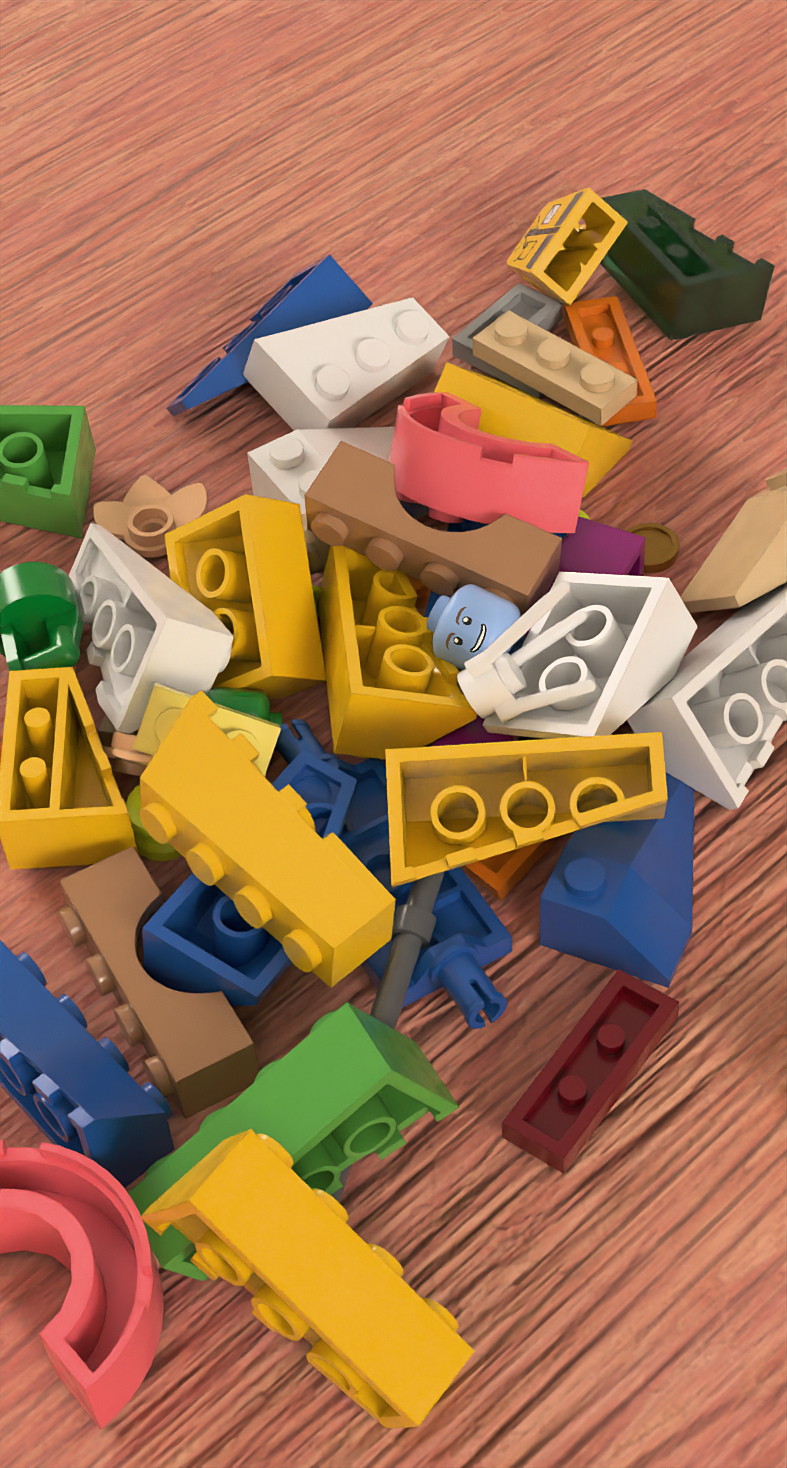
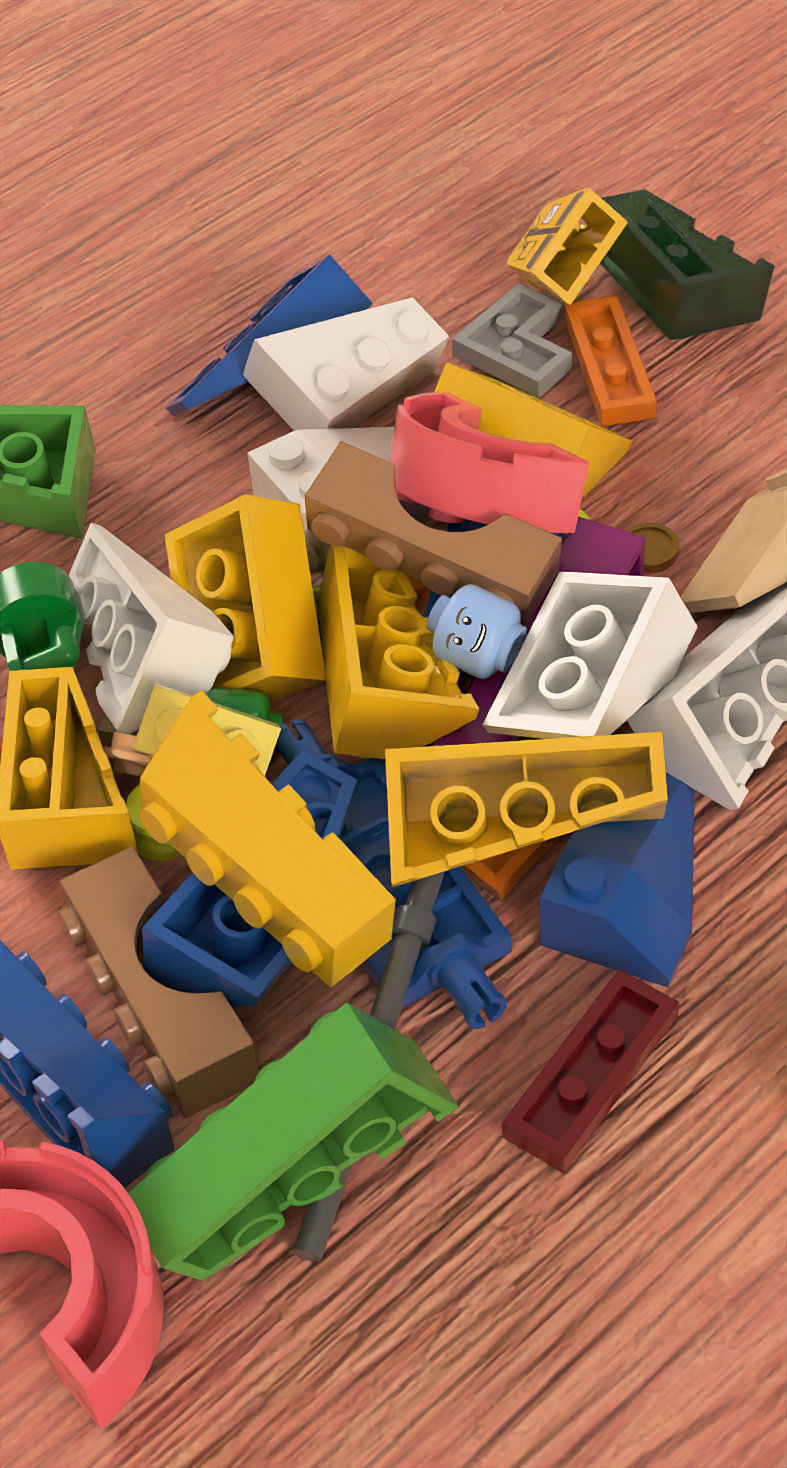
(149, 514): light nougat plate -> none
(314, 1277): yellow wedge -> none
(494, 679): white plant -> none
(555, 367): tan plate -> none

